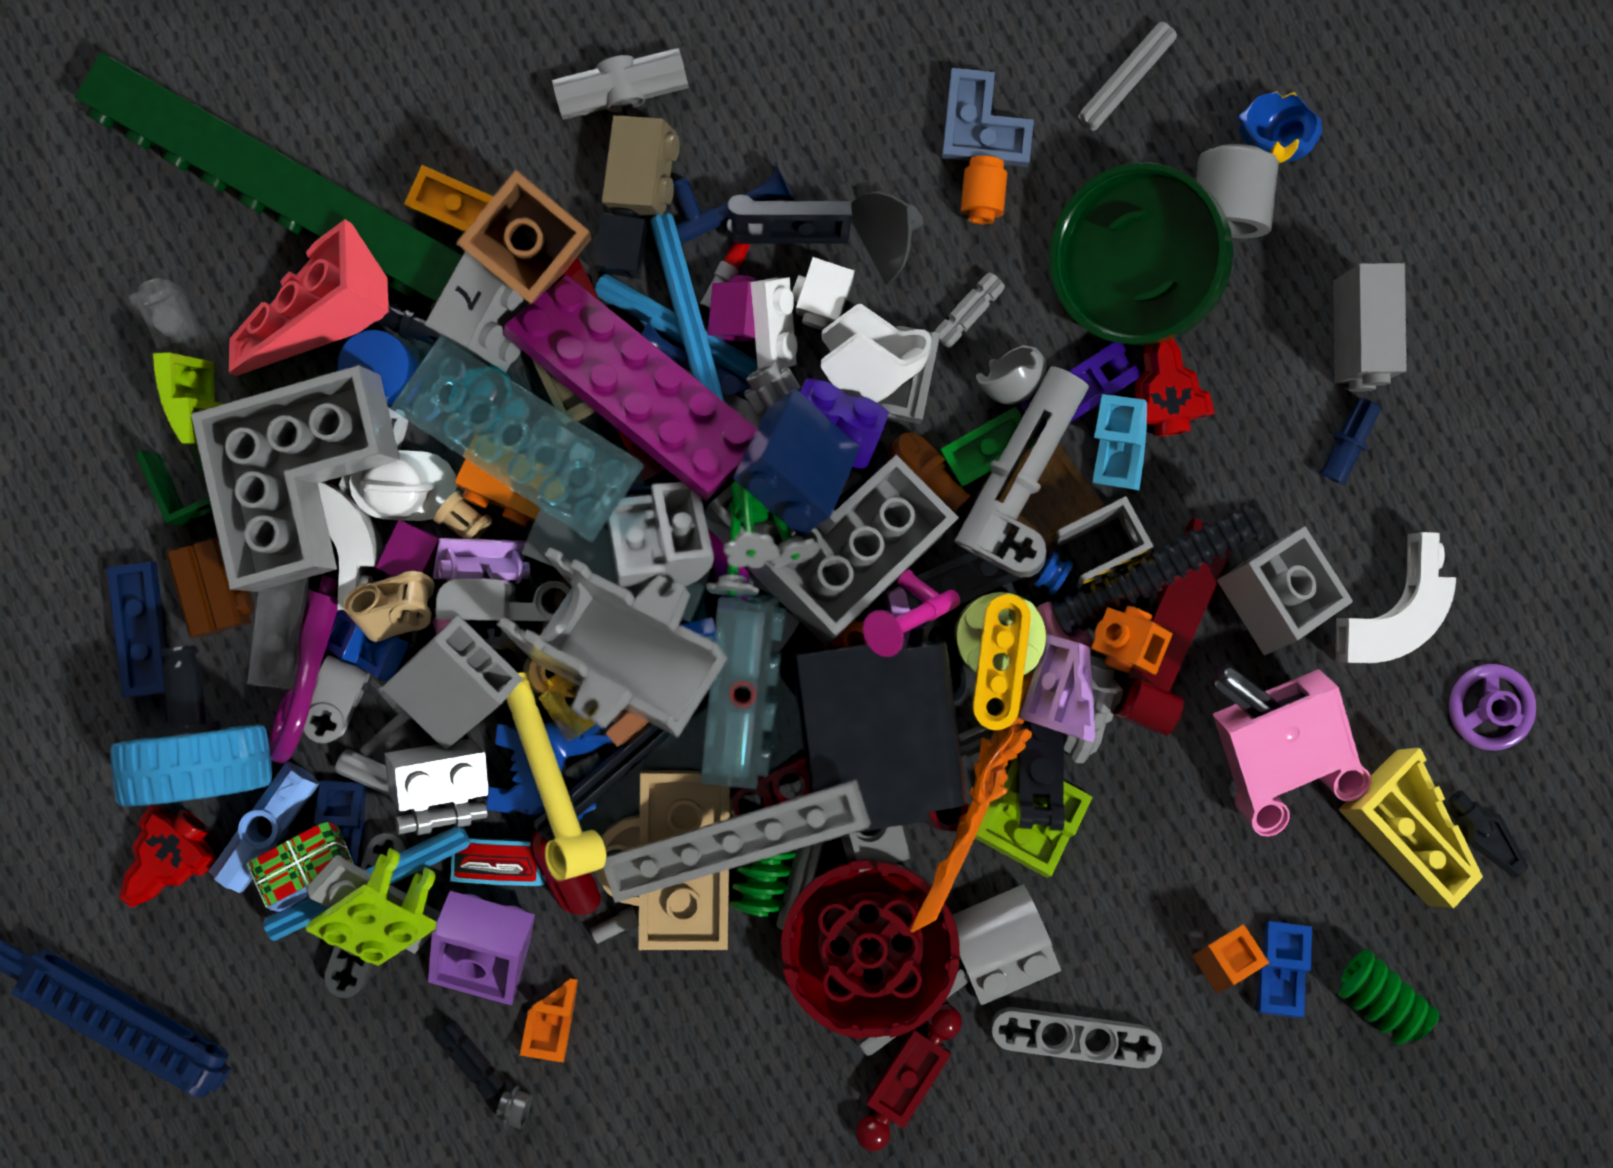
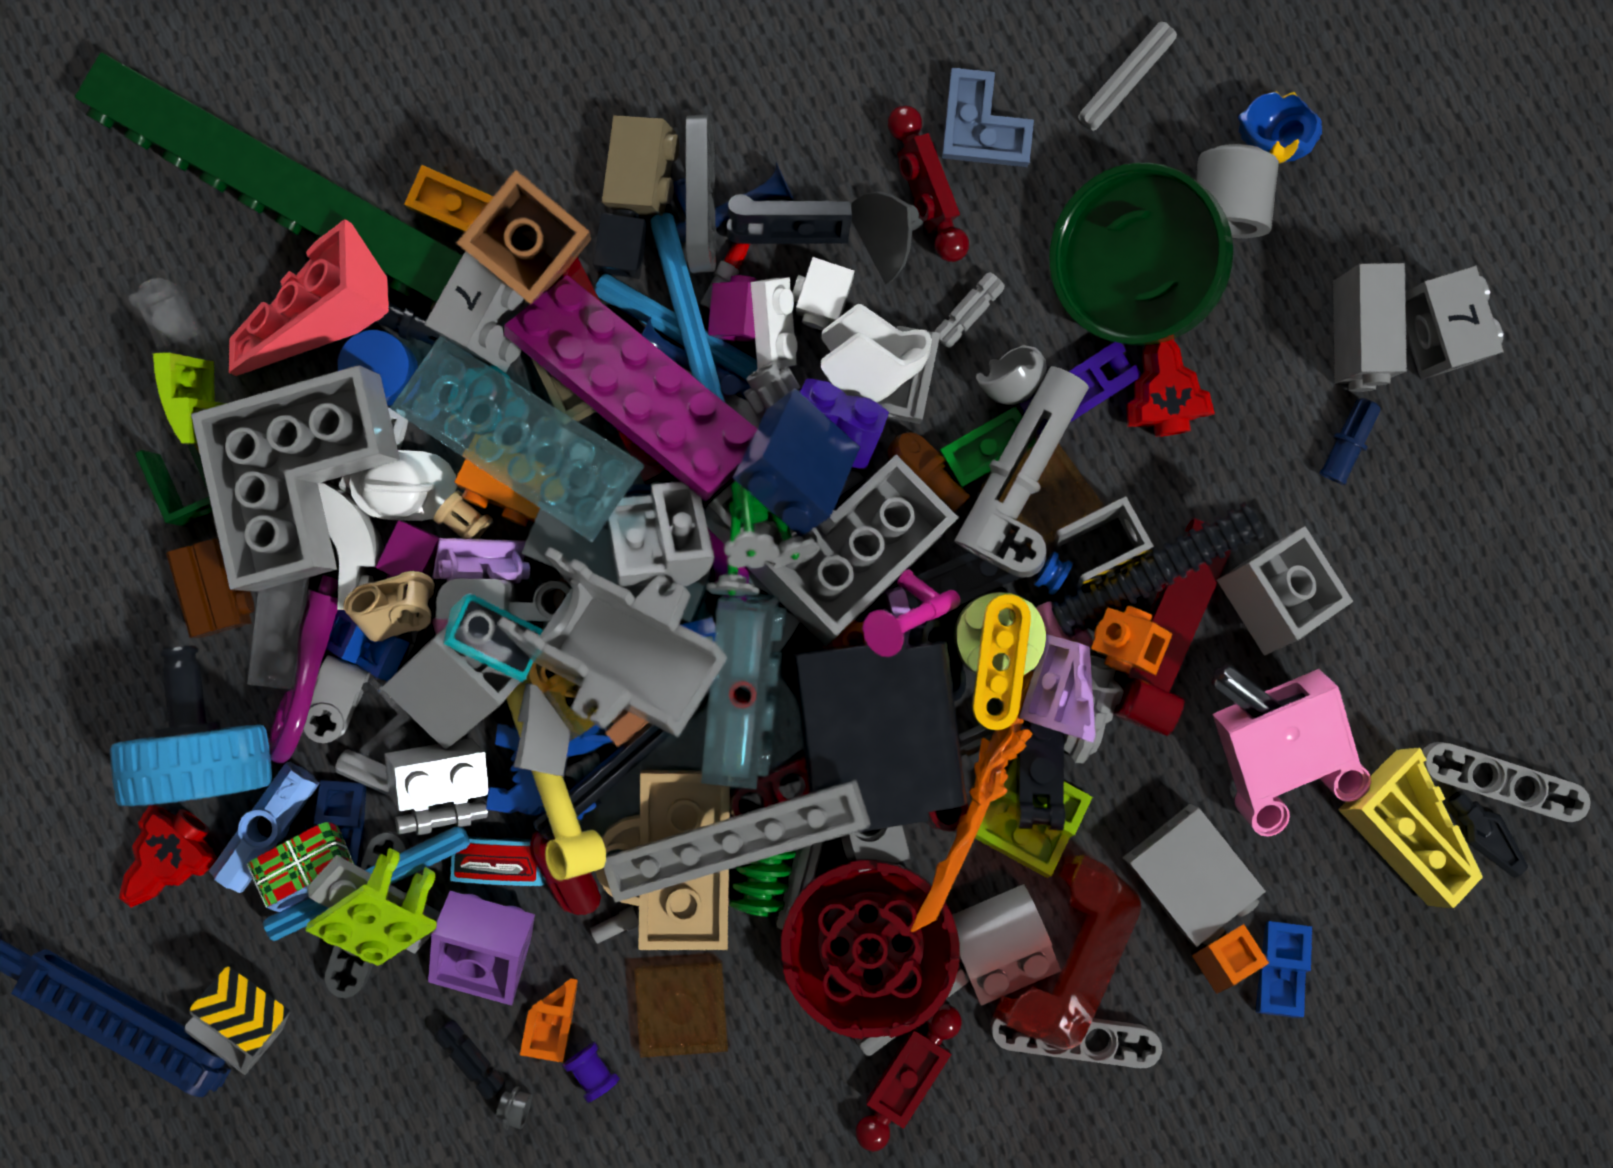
(138, 627): dark blue plate -> none
(236, 1020): none -> piece
(476, 633): none -> slope
(543, 735): none -> light grey slope
(591, 1072): none -> dark purple bush
(620, 83): light grey piece -> none
(681, 1009): none -> clear orange tile
(700, 194): none -> dark grey beam
(928, 183): none -> dark red plate
(984, 189): orange brick -> none
(1111, 914): none -> clear red windscreen
(1122, 441): medium azure slope -> none
(1195, 876): none -> light grey brick
(1387, 999): green piece -> none
(1411, 619): white arch -> none
(1451, 323): none -> light grey brick
(1503, 782): none -> light grey beam
(1509, 707): medium lavender piece -> none

